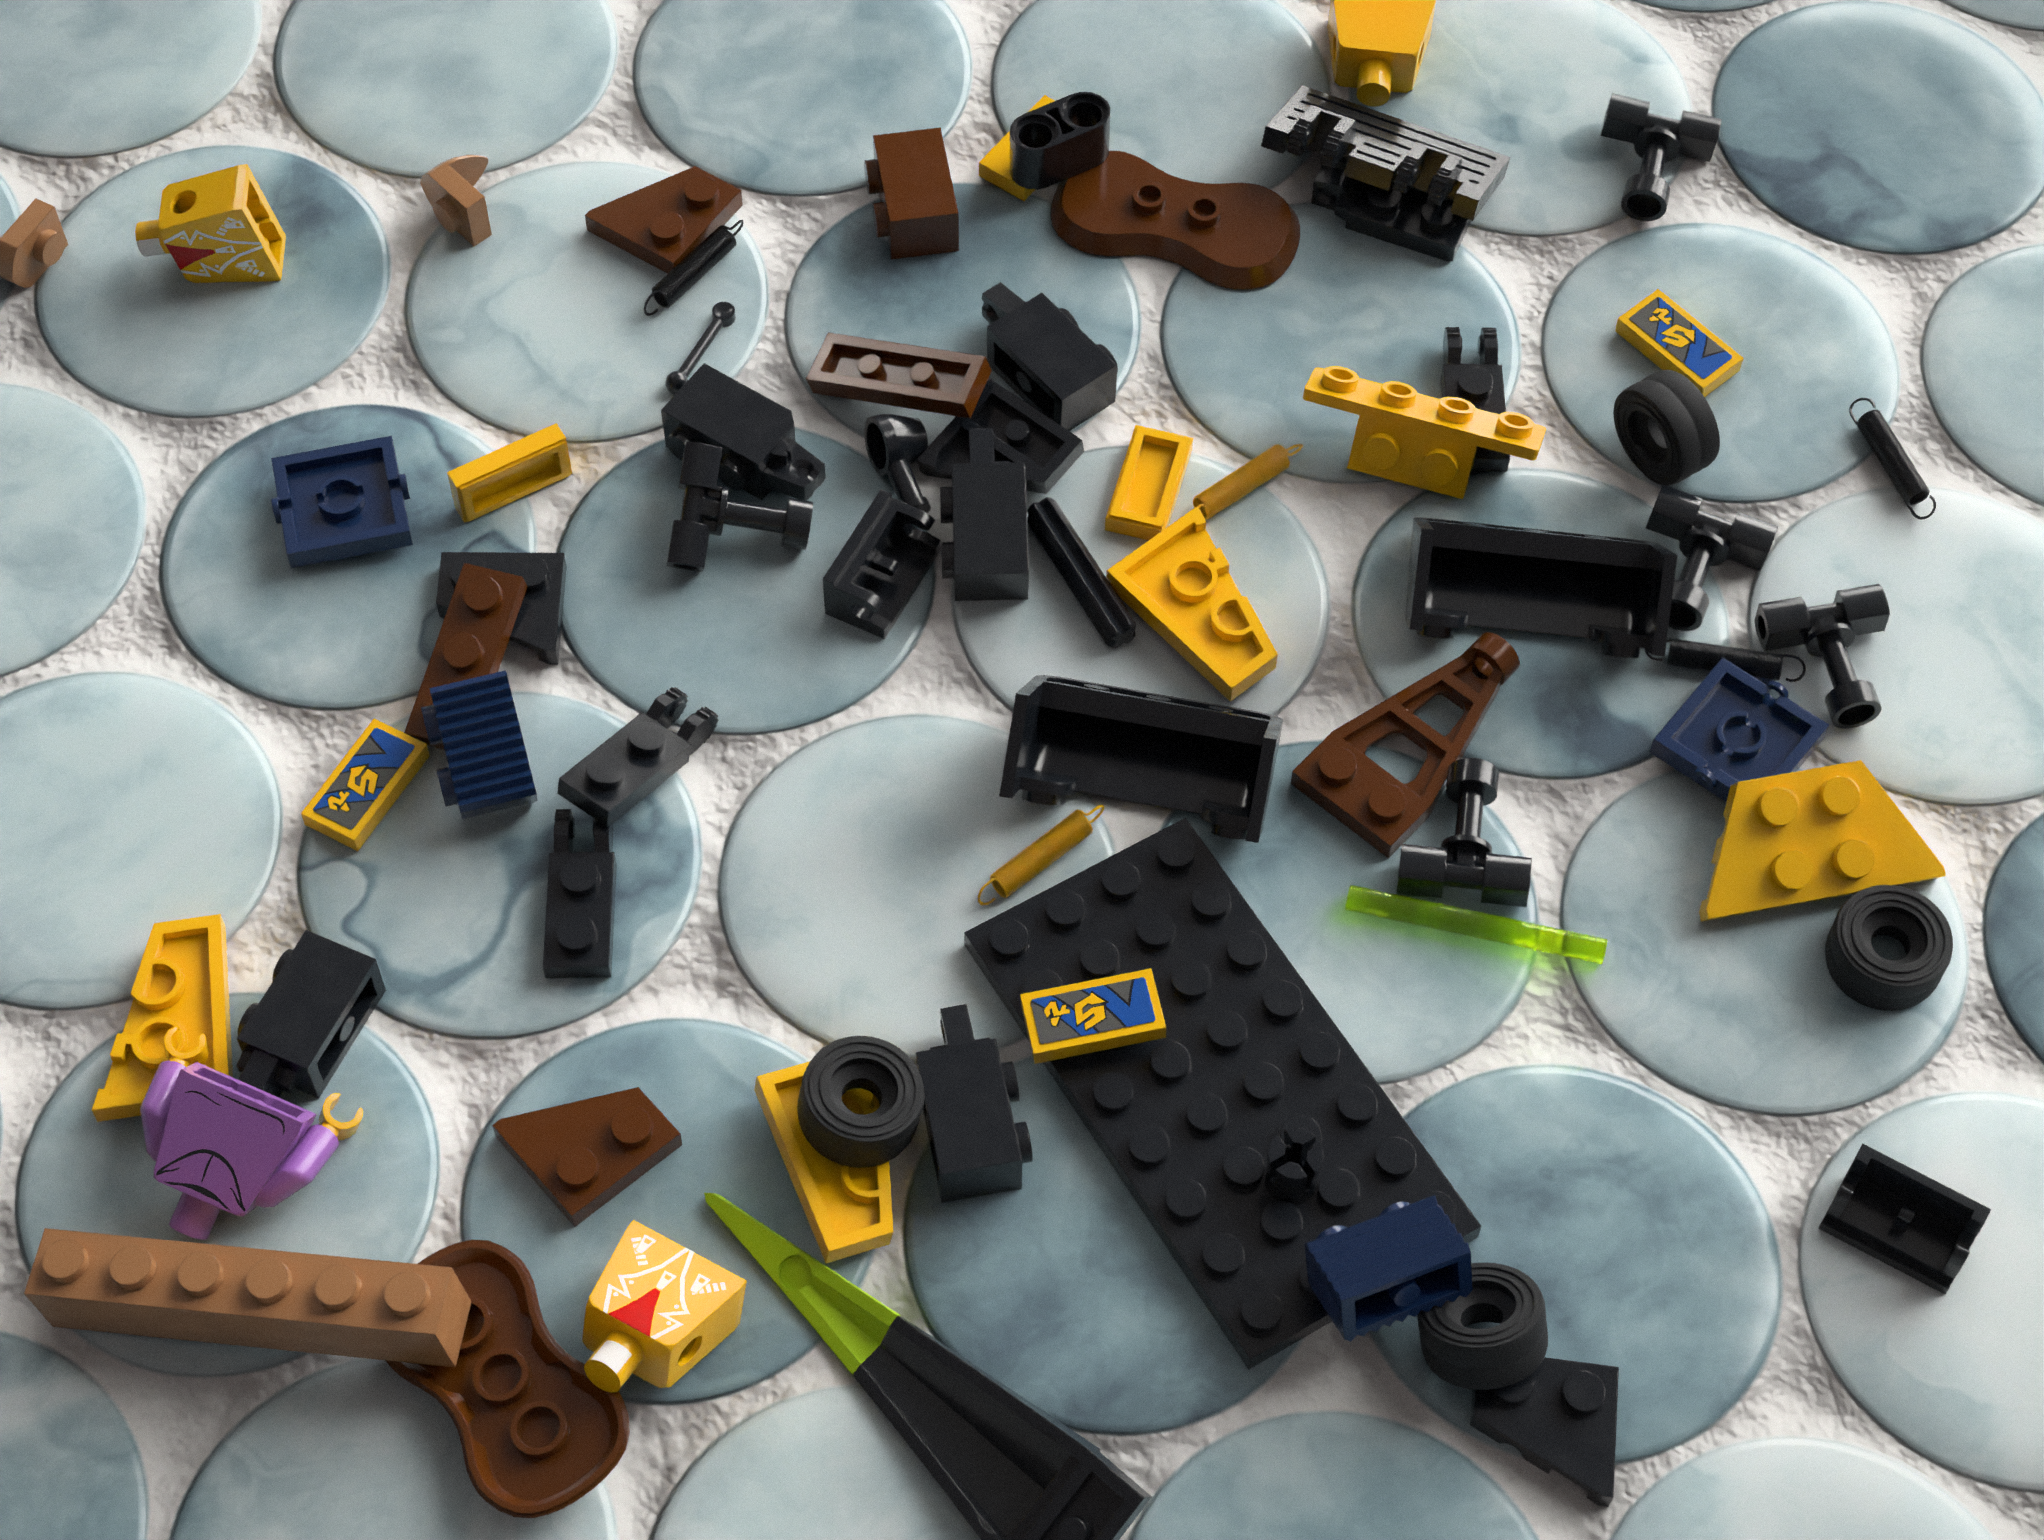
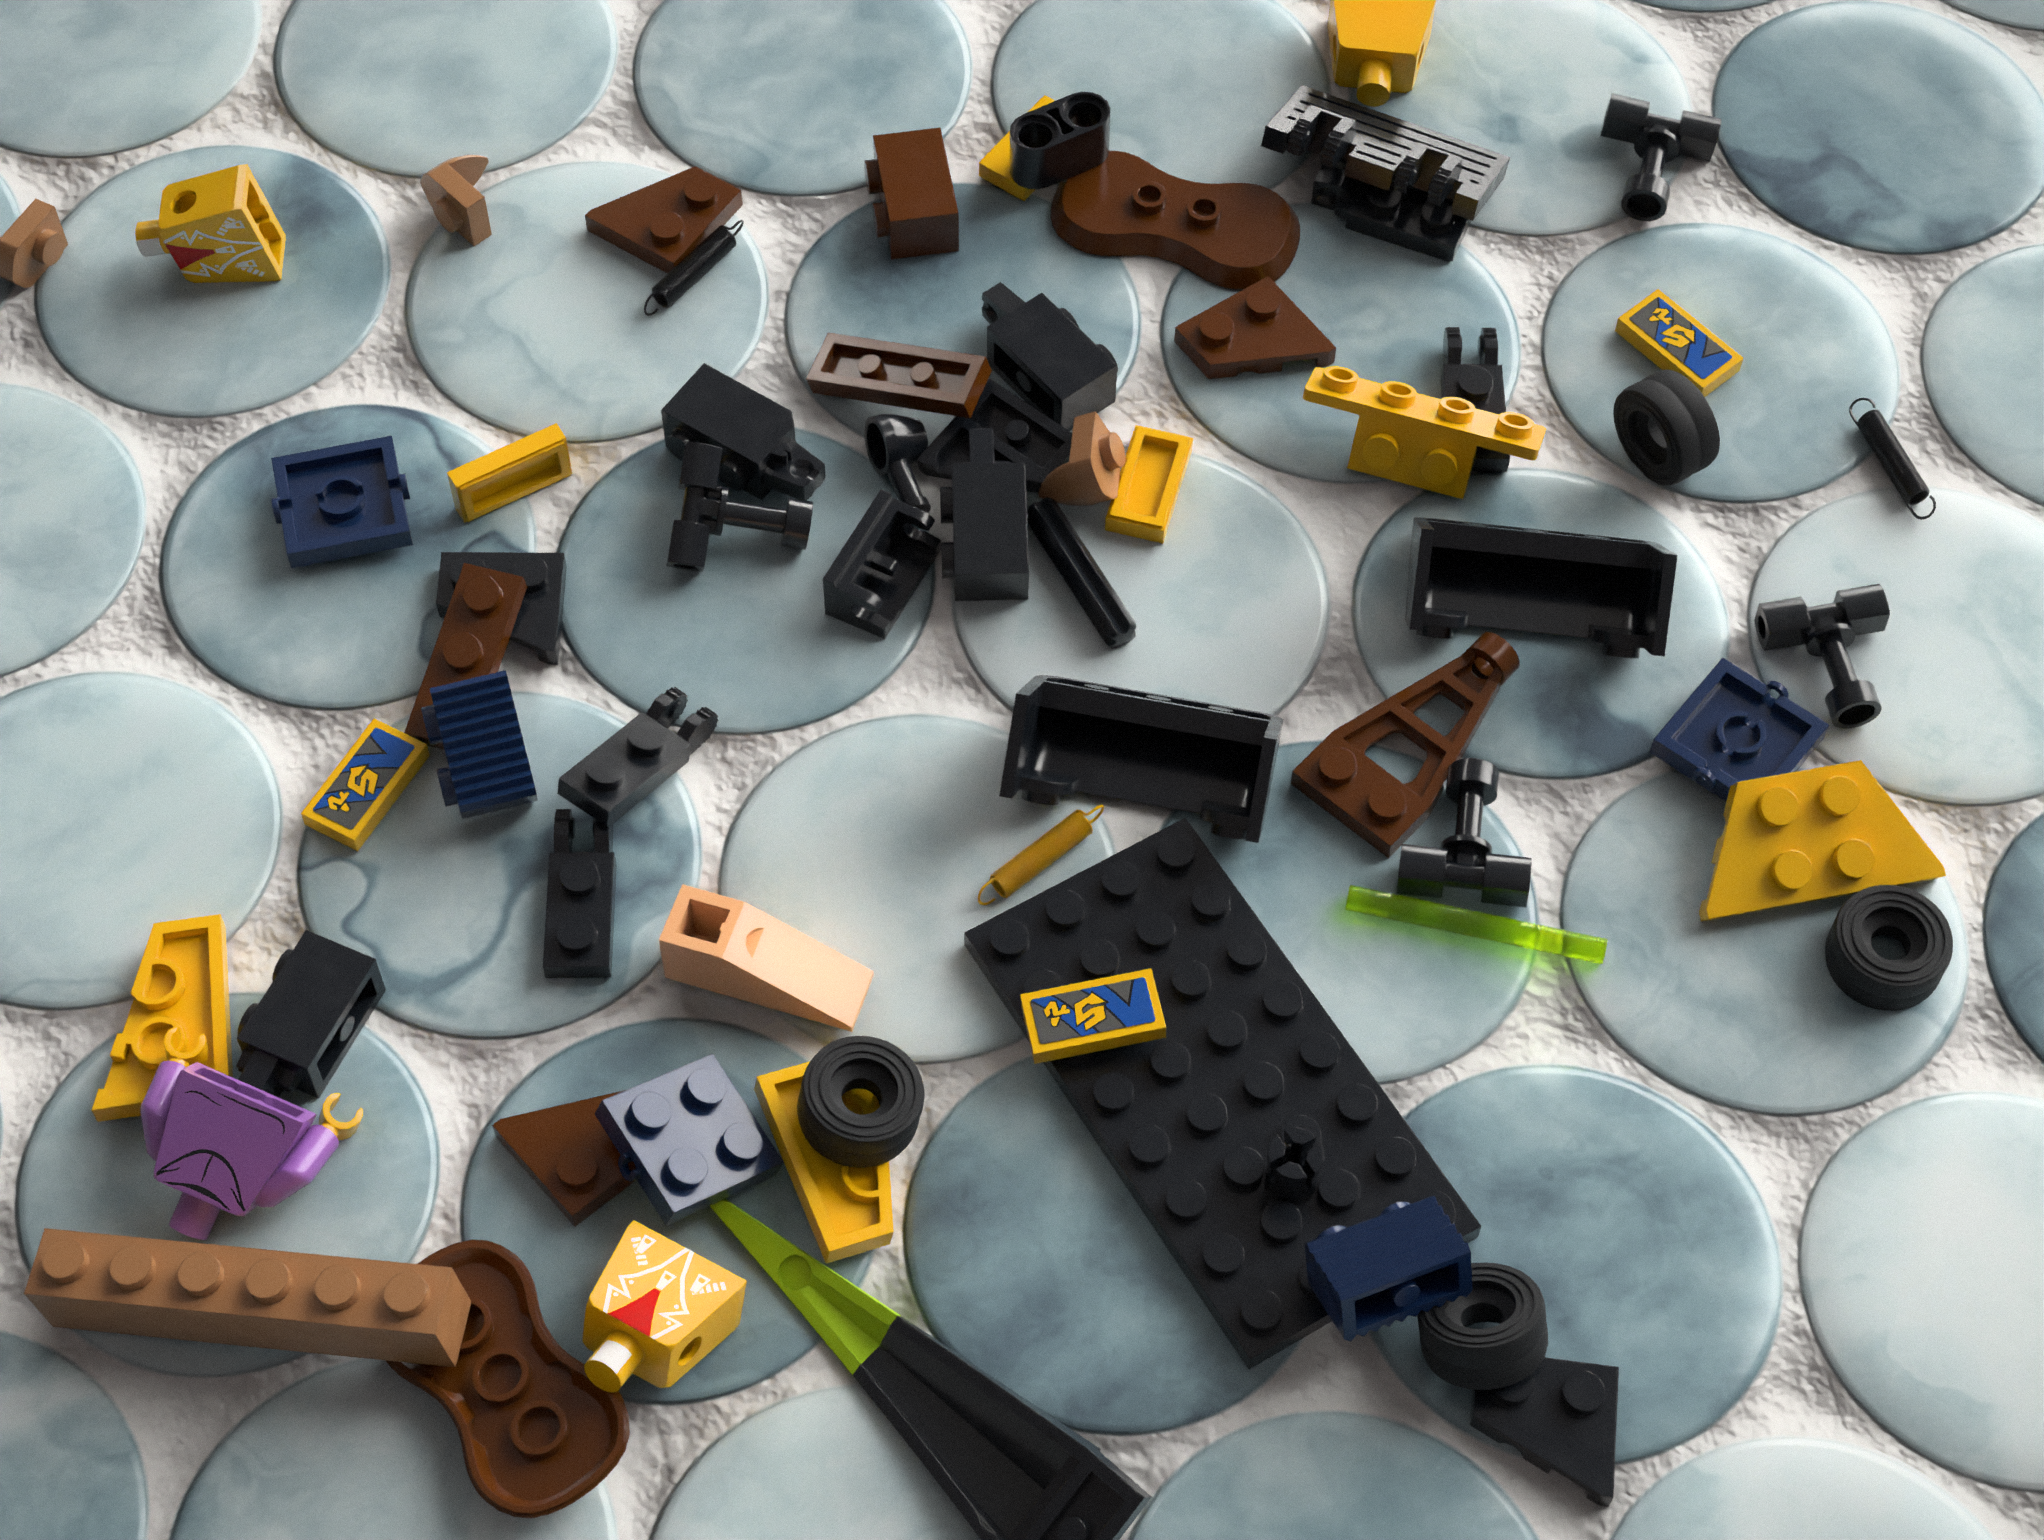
(688, 1139): none -> plate
(723, 316): black hinge -> none
(759, 960): none -> light nougat slope
(970, 1113): black hinge -> none
(1092, 465): none -> medium nougat plate
(1192, 602): yellow wing -> none
(1244, 480): yellow piece -> none
(1252, 334): none -> reddish brown wing
(1704, 543): black bar -> none
(1708, 655): black piece -> none
(1904, 1219): black hinge -> none

